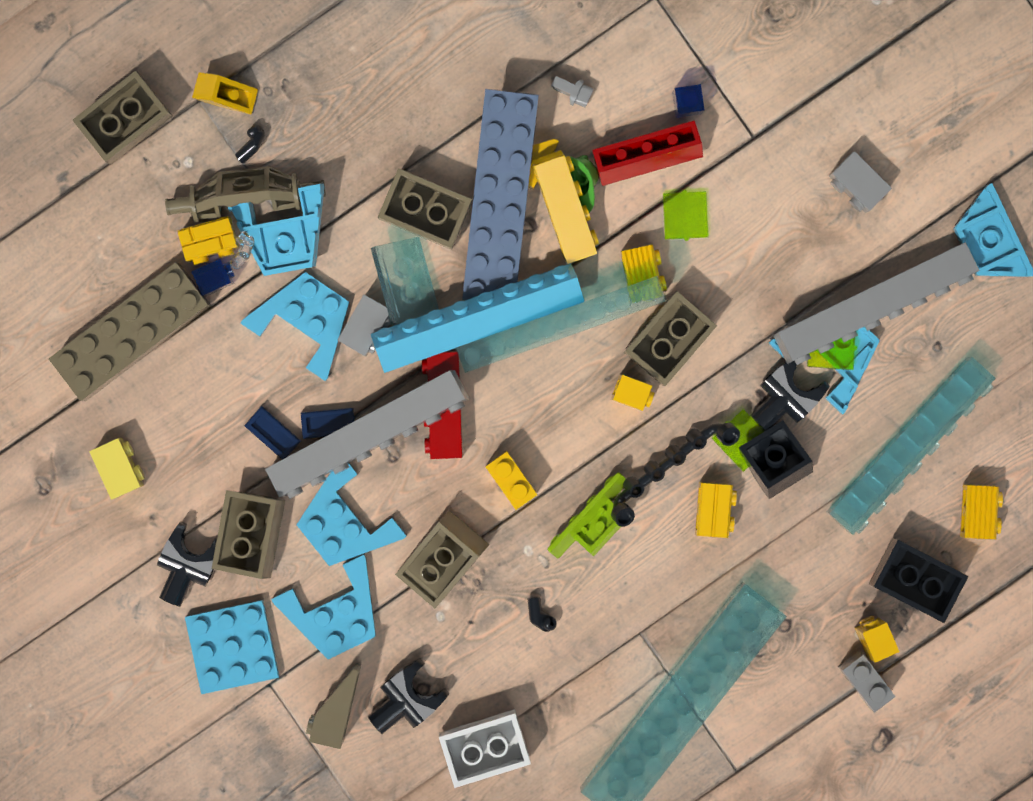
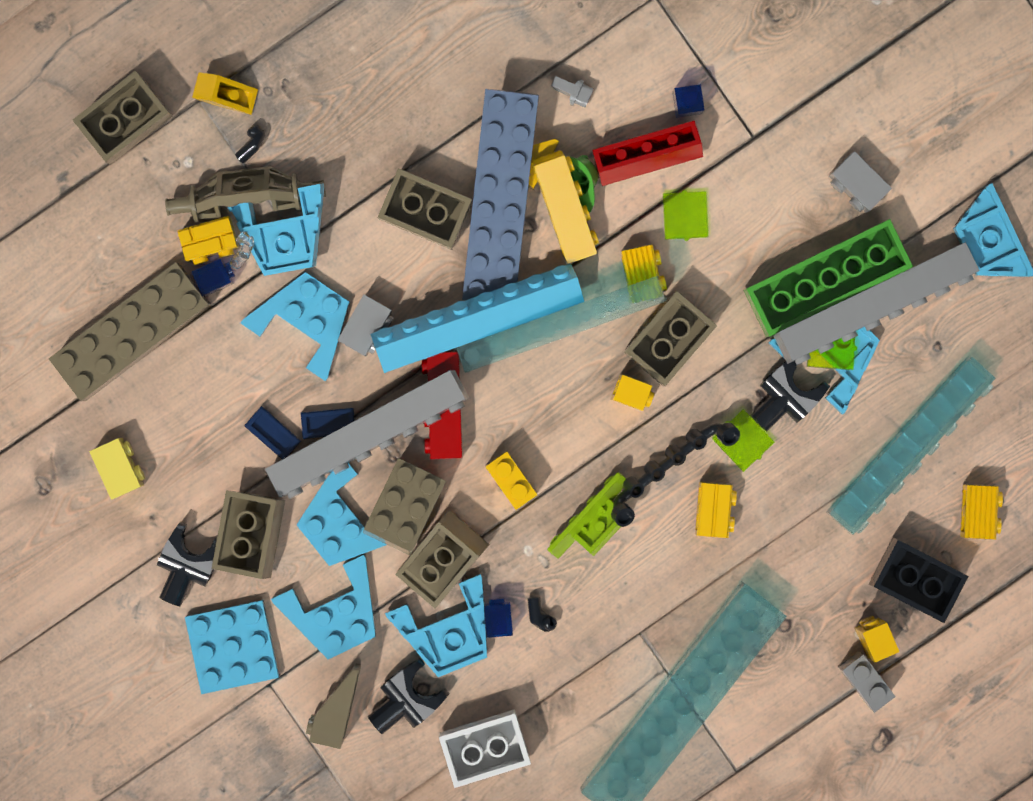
(404, 279): clear light blue tile -> none
(404, 506): none -> dark tan brick
(450, 641): none -> medium azure wing
(498, 618): none -> clear blue brick
(776, 459): black slope -> none
(828, 278): none -> bright green brick

